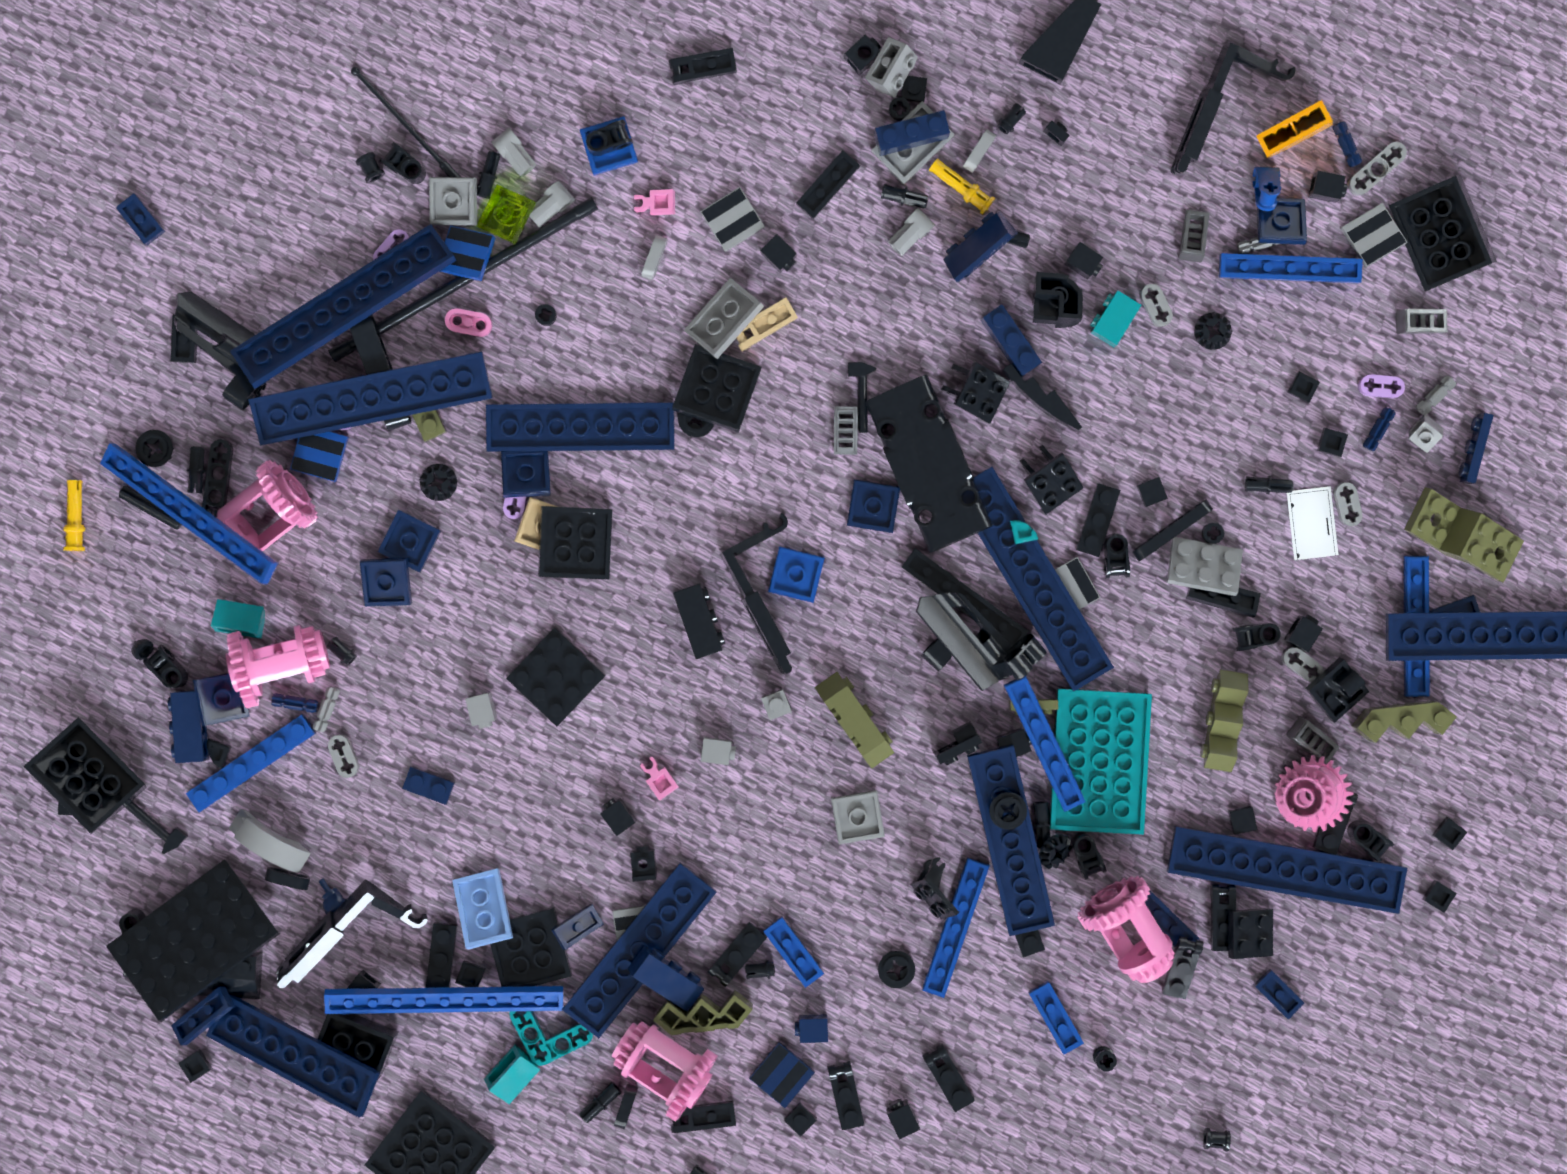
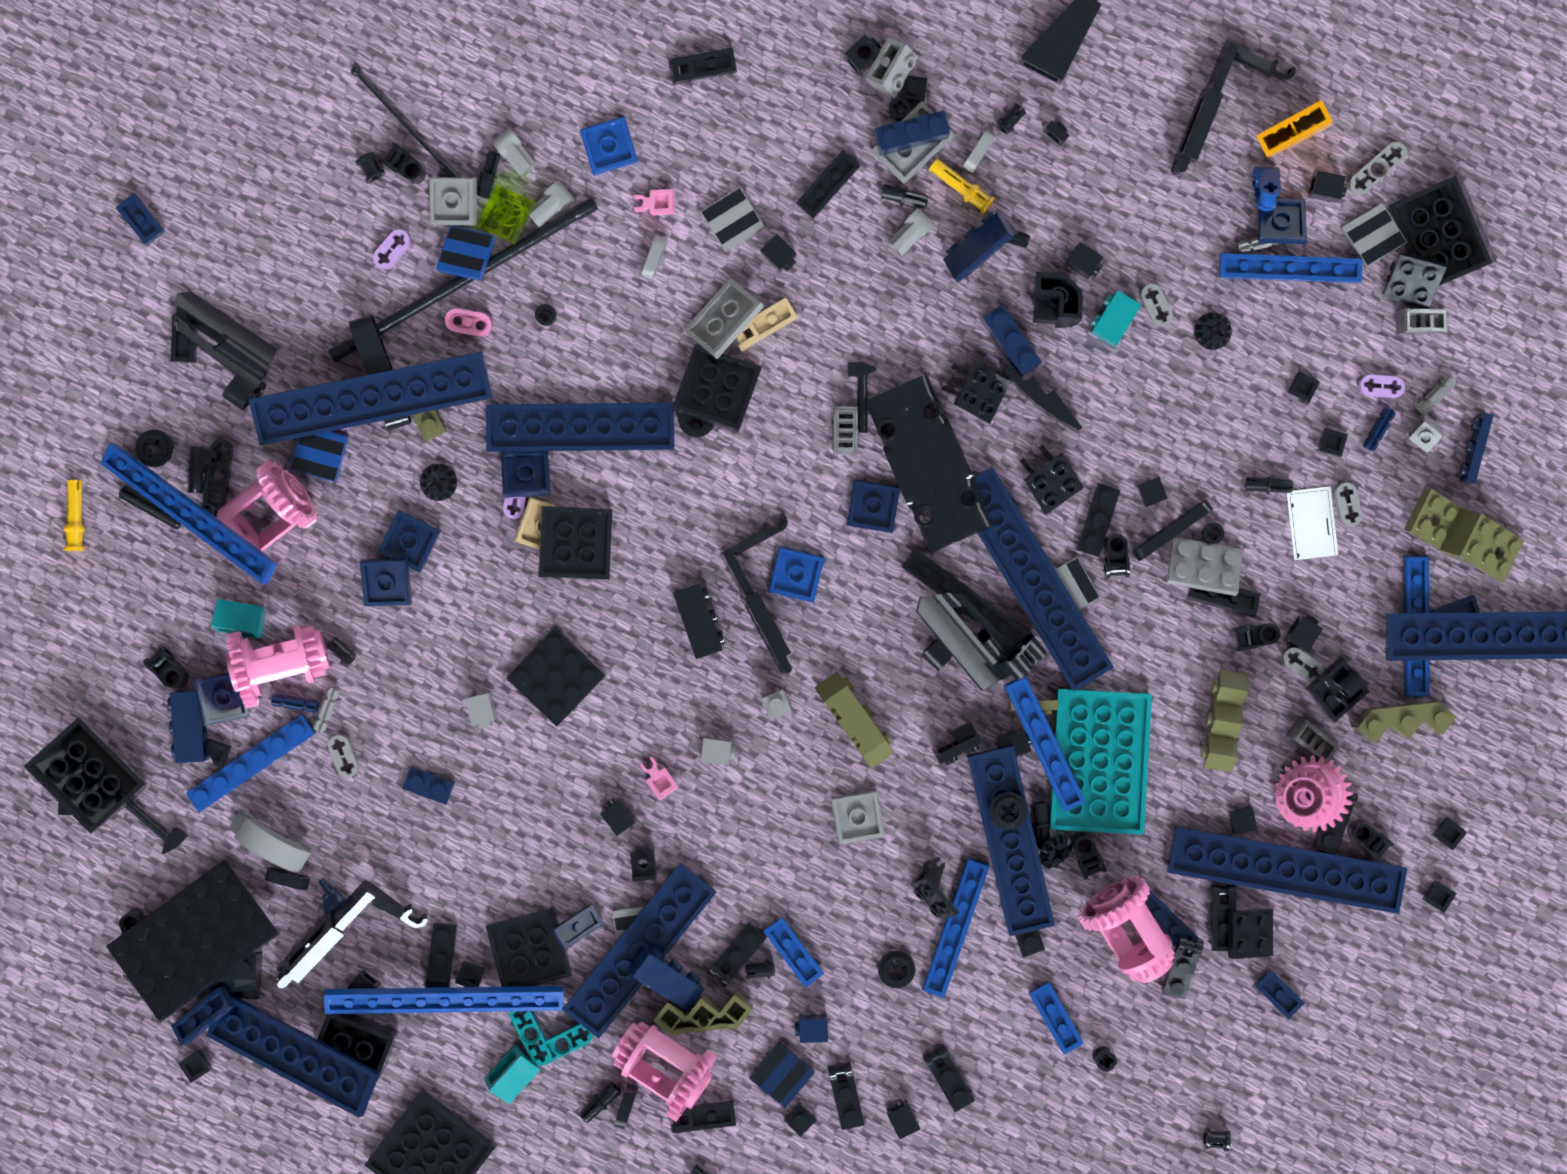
(142, 649): black piece -> none
(342, 306): dark blue plate -> none
(482, 909): light blue plate -> none
(610, 138): black piece -> none
(1022, 532): teal tile -> none
(1198, 254): flat silver slope -> none
(1347, 144): dark blue axle -> none
(1414, 279): none -> plate

